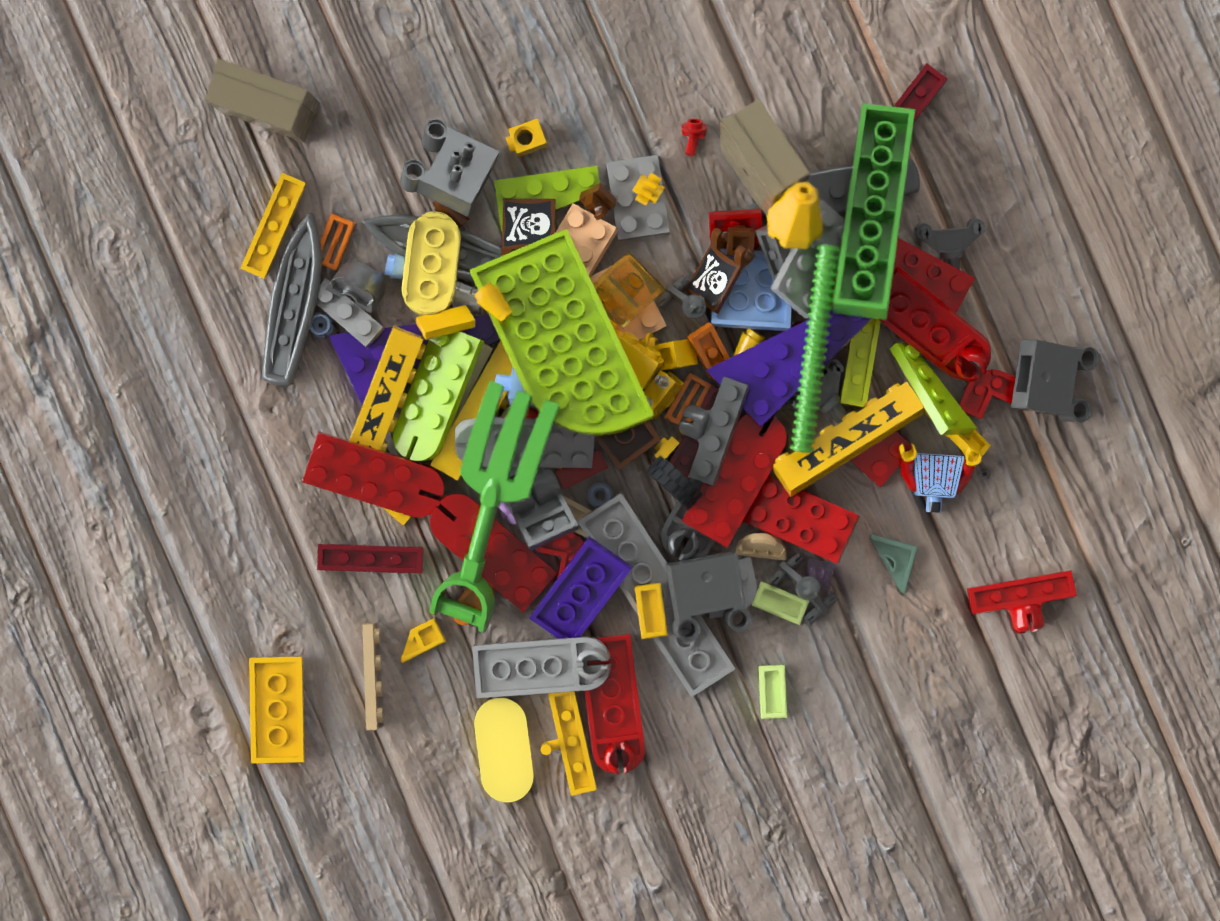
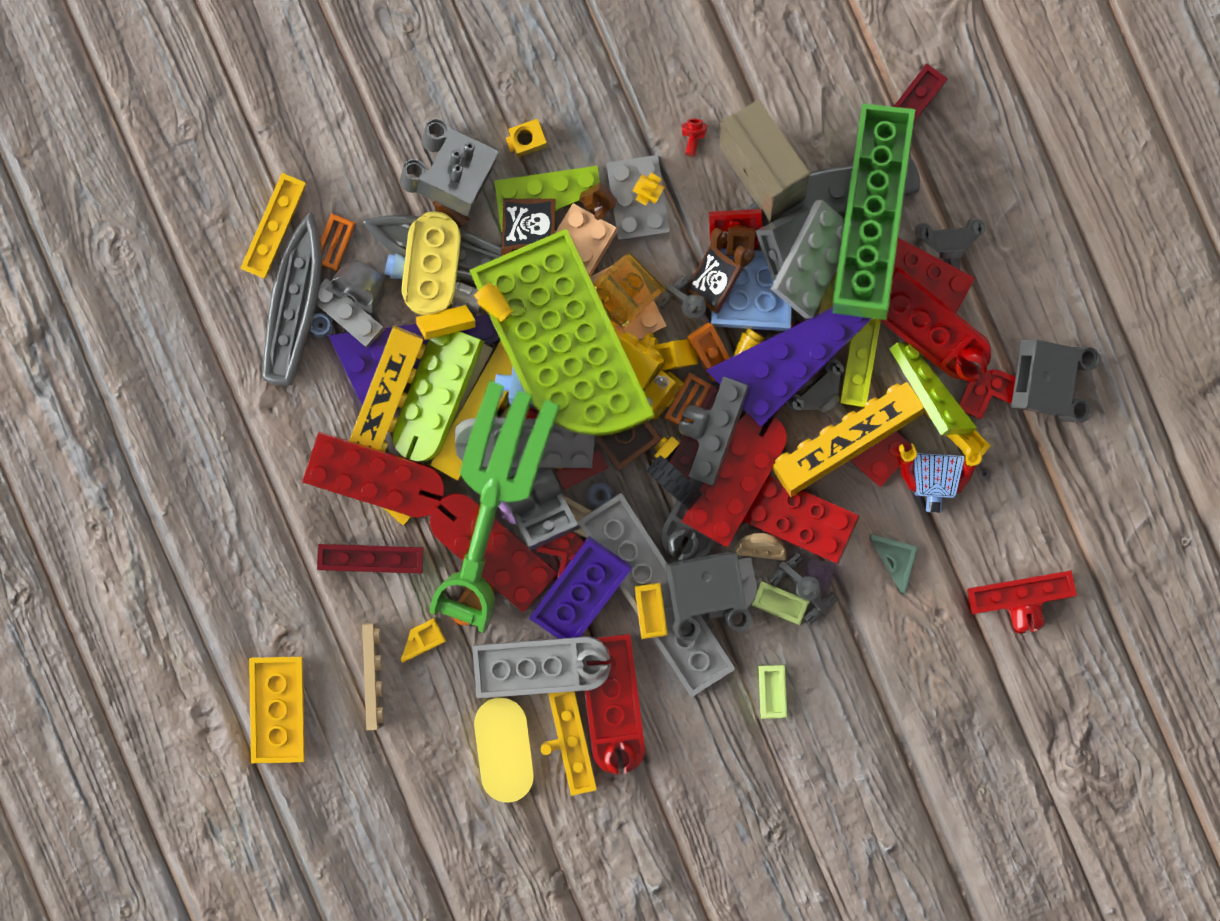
(261, 100): dark tan container -> none
(796, 217): yellow cone -> none
(815, 348): bright green piece -> none

